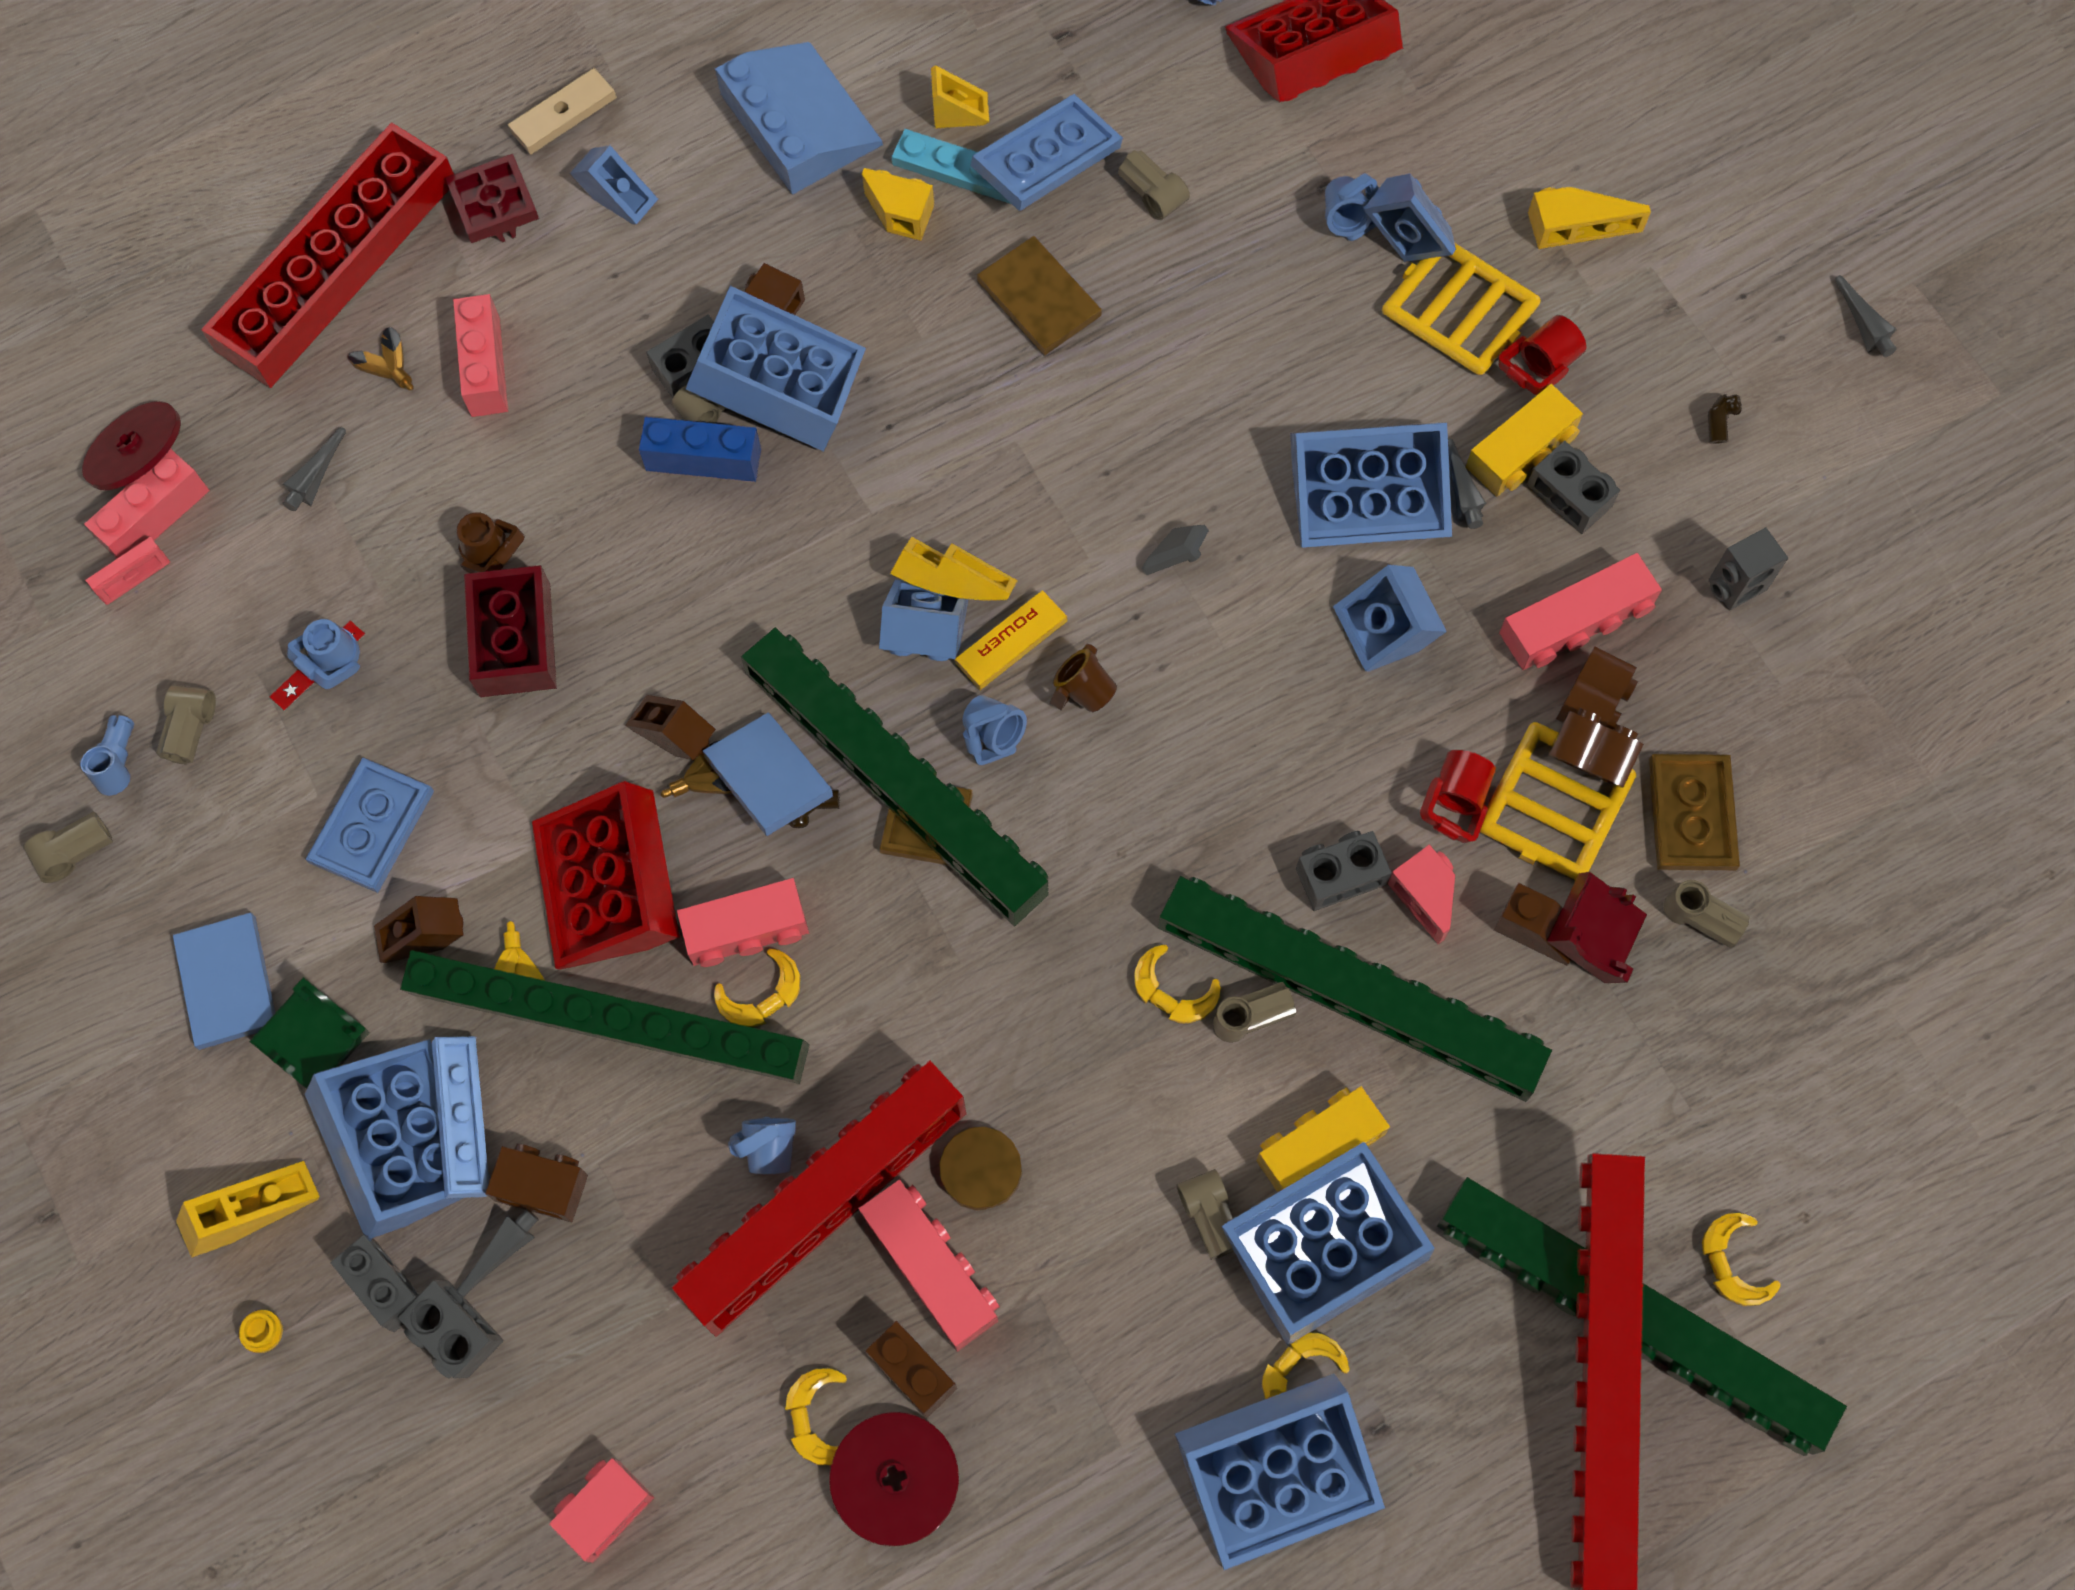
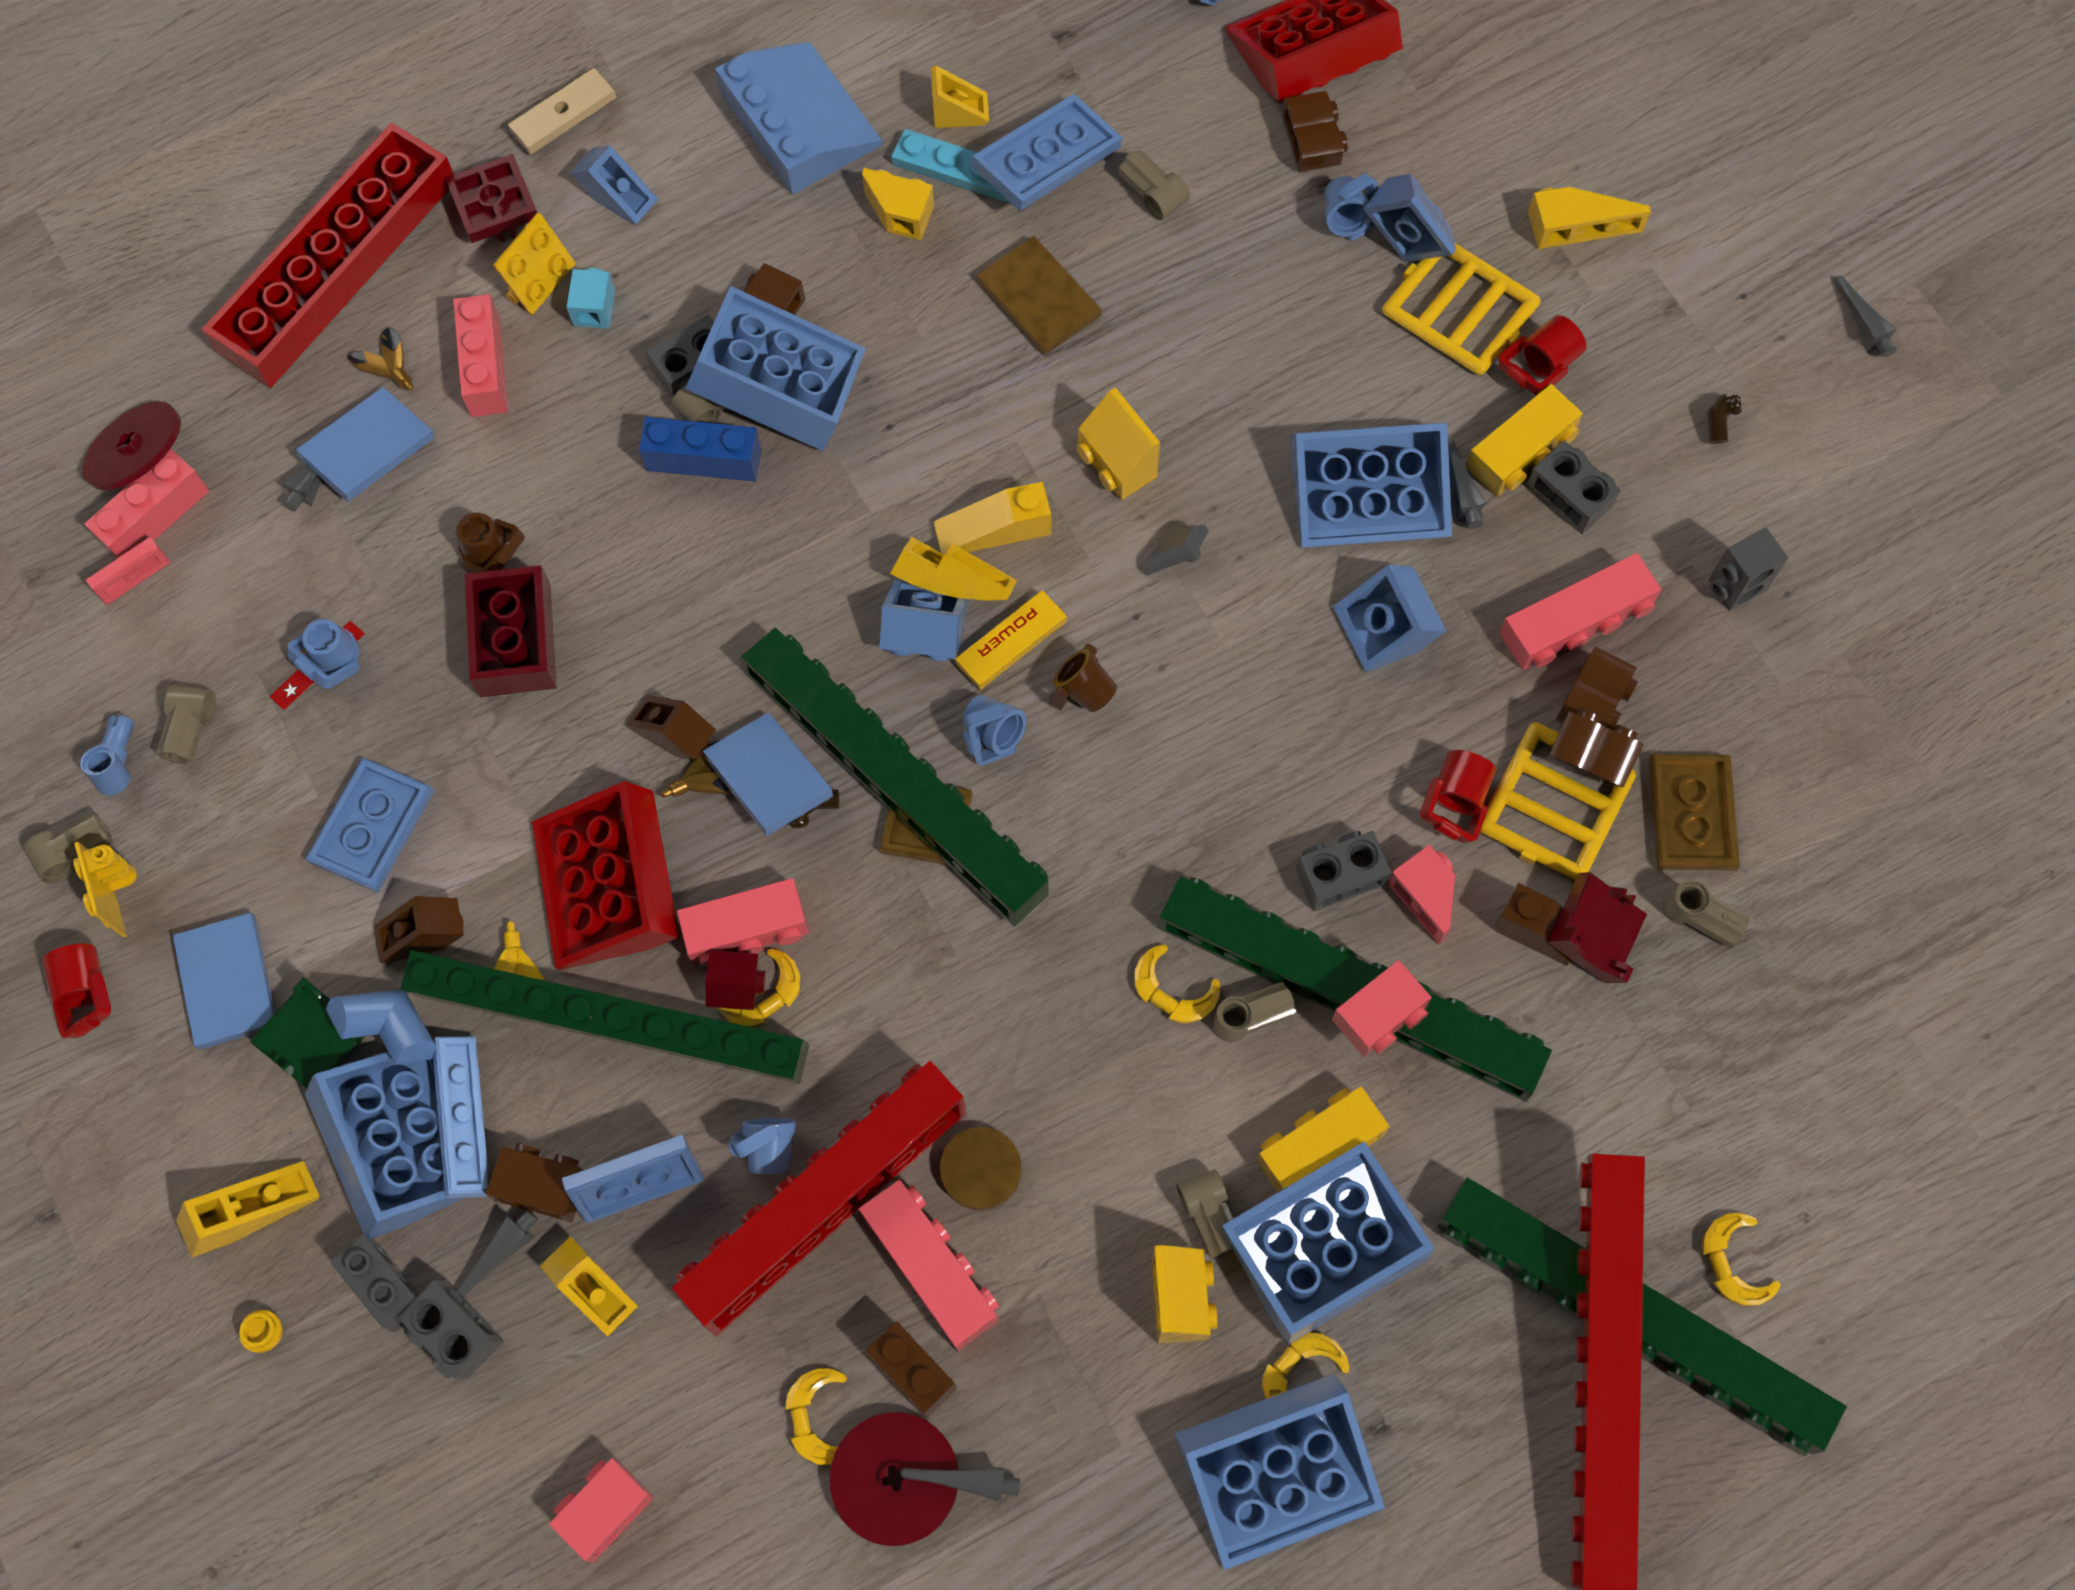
(76, 982): none -> red piece
(103, 874): none -> yellow hinge
(365, 444): none -> medium blue tile
(386, 1014): none -> medium blue brick
(534, 264): none -> yellow hinge
(588, 1286): none -> yellow slope
(591, 298): none -> medium azure brick
(633, 1179): none -> medium blue tile
(733, 980): none -> dark red brick
(986, 1482): none -> dark grey piece
(997, 520): none -> yellow slope
(1119, 446): none -> yellow slope
(1181, 1294): none -> yellow slope
(1314, 131): none -> reddish brown brick
(1382, 1009): none -> coral brick

